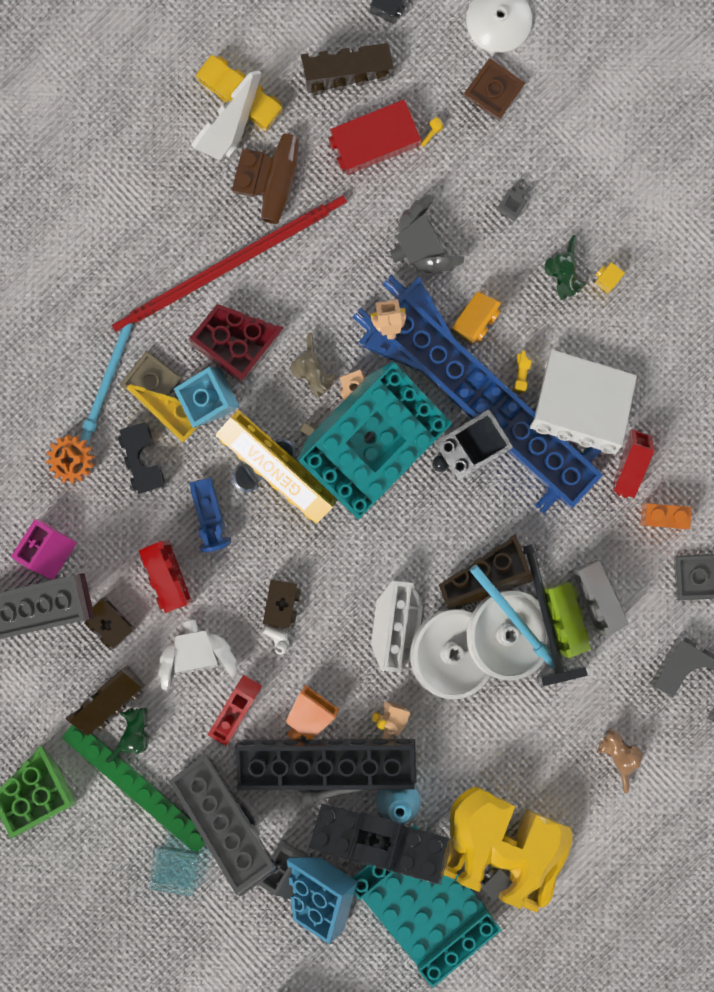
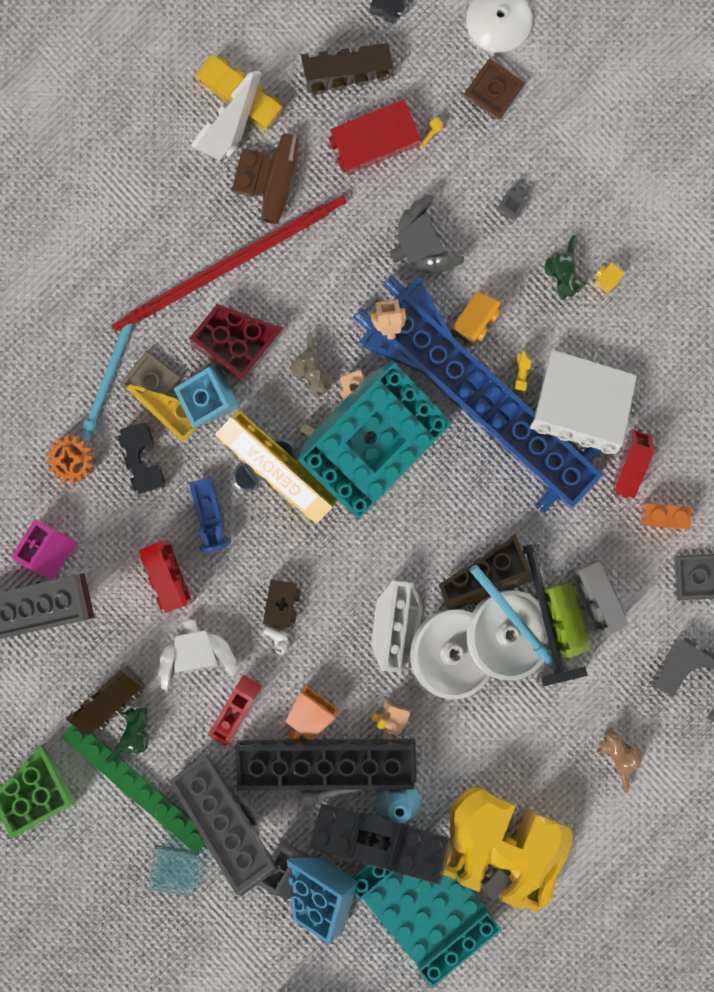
(120, 625): dark brown brick -> none
(471, 445): black slope -> none

